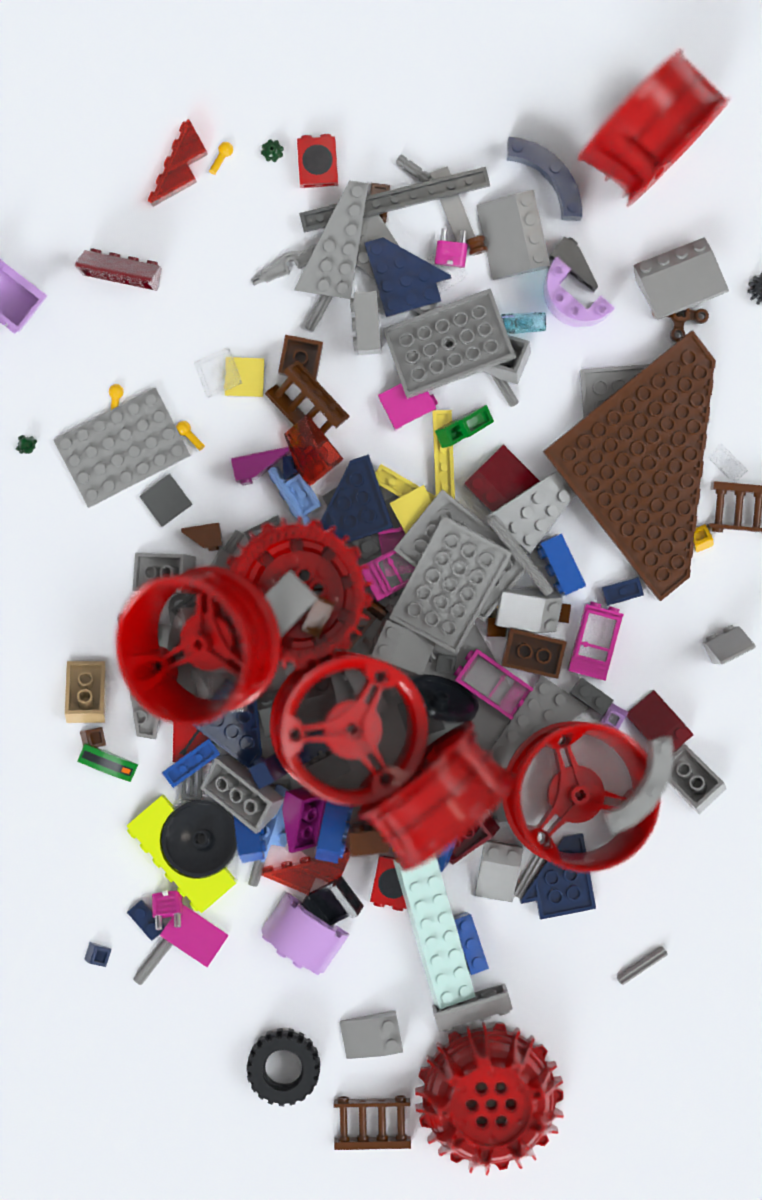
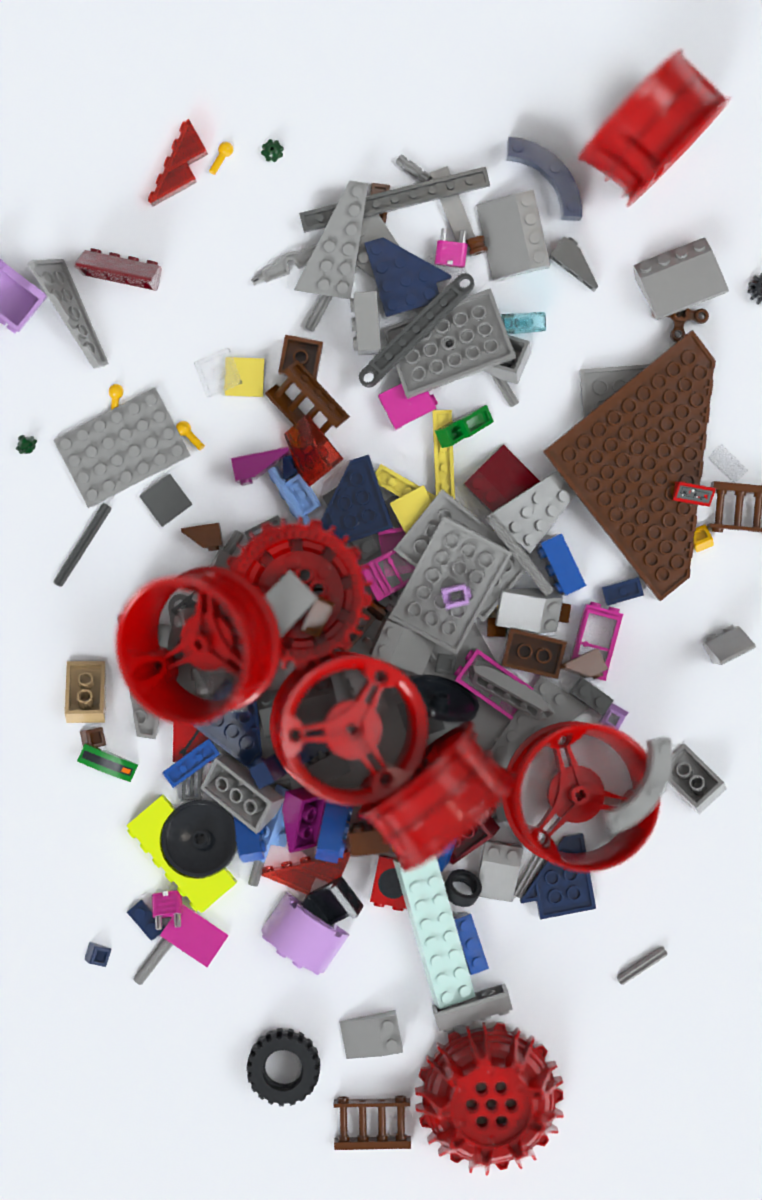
(63, 294): none -> light grey wing
(82, 545): none -> dark grey axle
(160, 565): light grey slope -> none
(317, 161): red brick -> none
(416, 330): none -> dark grey plate
(455, 595): none -> lavender window
(470, 880): none -> black tyre
(511, 692): none -> light grey brick
(565, 306): lavender cylinder -> none
(586, 665): none -> slope
(656, 719): dark red slope -> none
(693, 493): none -> slope

